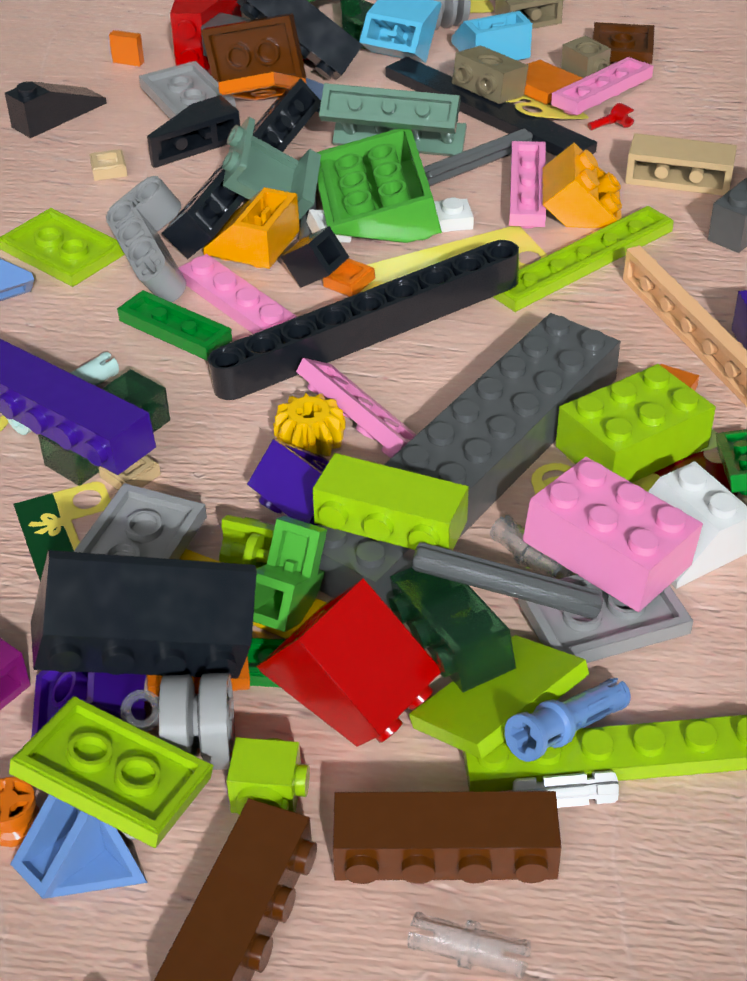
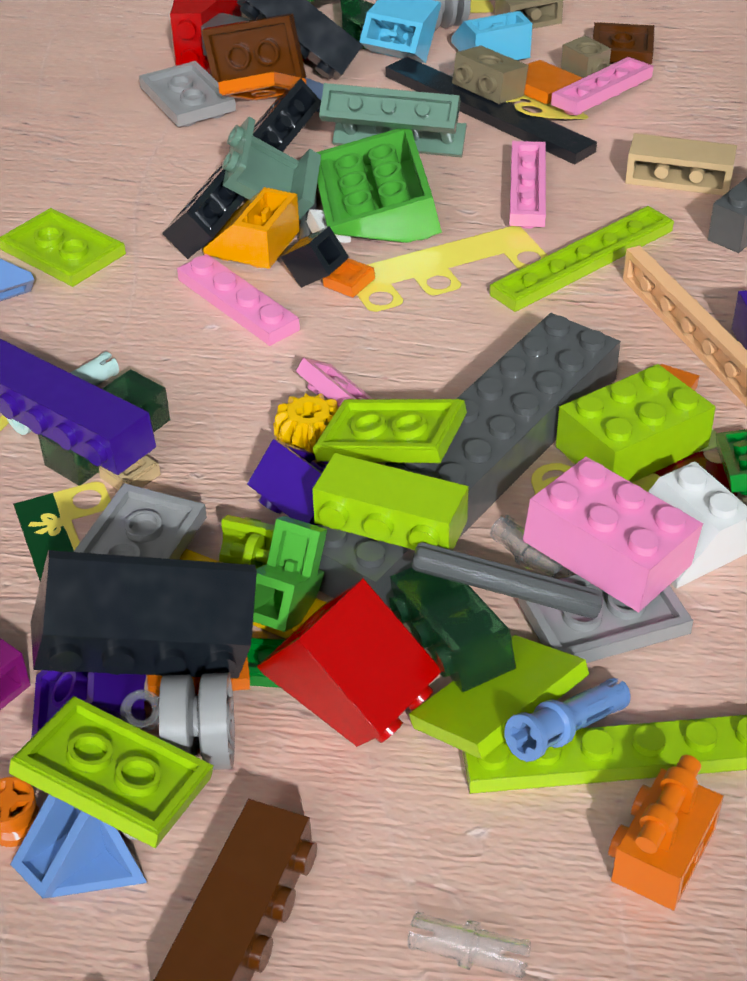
(42, 106): black slope -> none
(108, 164): tan tile -> none
(126, 48): orange tile -> none
(136, 225): light grey beam -> none
(174, 324): green plate -> none
(193, 131): black slope -> none
(266, 773): lime brick -> none
(363, 319): black beam -> none
(392, 430): none -> lime tile
(446, 836): reddish brown brick -> none
(454, 214): white plate -> none
(474, 157): dark grey axle -> none
(575, 788): white axle -> none
(580, 190): light orange slope -> none
(618, 115): red hand -> none
(666, 835): none -> orange brick

